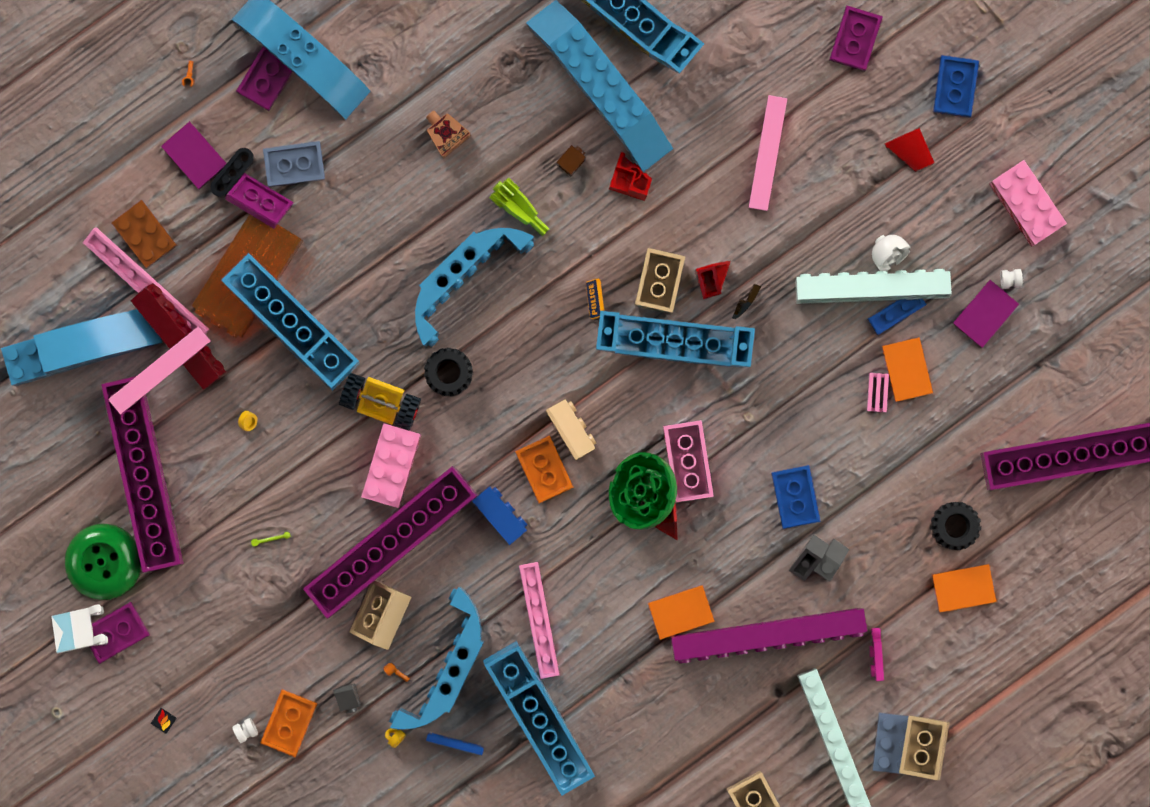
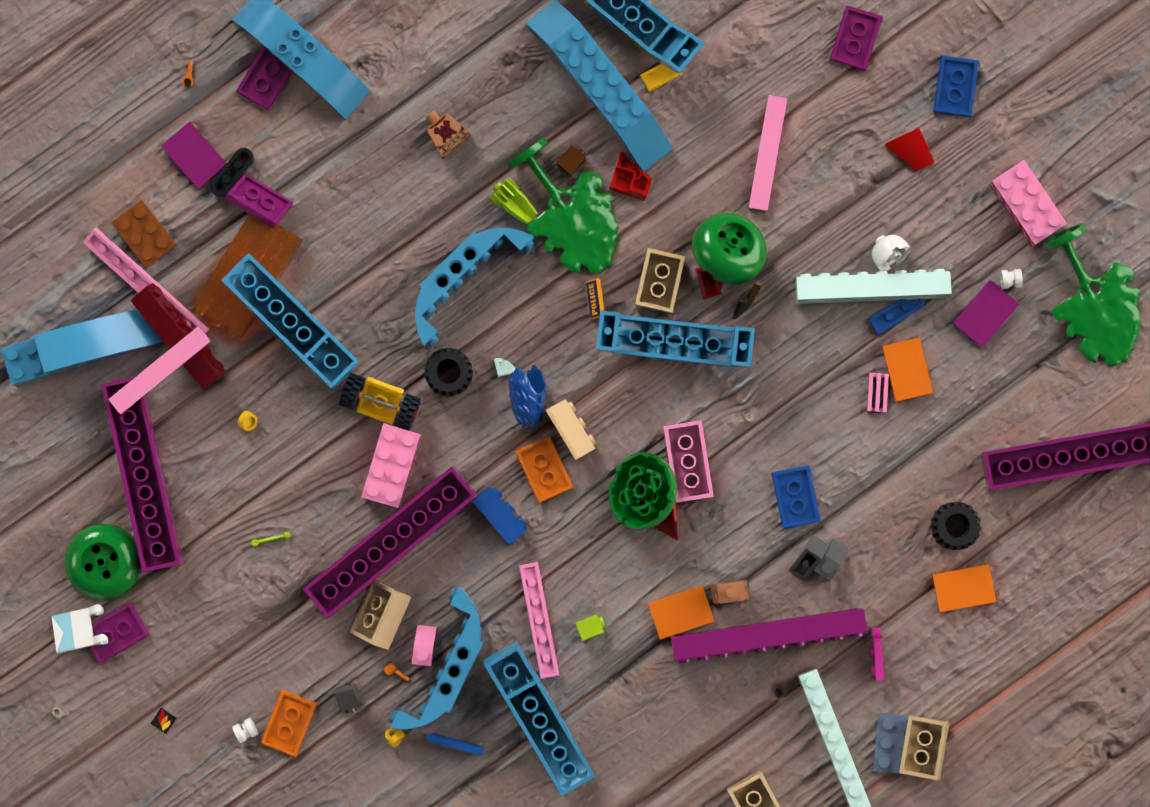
(294, 164): sand blue plate -> none
(424, 645): none -> bright pink slope
(503, 367): none -> light aqua tile
(527, 396): none -> blue head
(580, 228): none -> green plant
(590, 626): none -> lime brick
(658, 76): none -> yellow tile
(723, 256): none -> green brick
(729, 592): none -> nougat torso
(1103, 318): none -> green plant

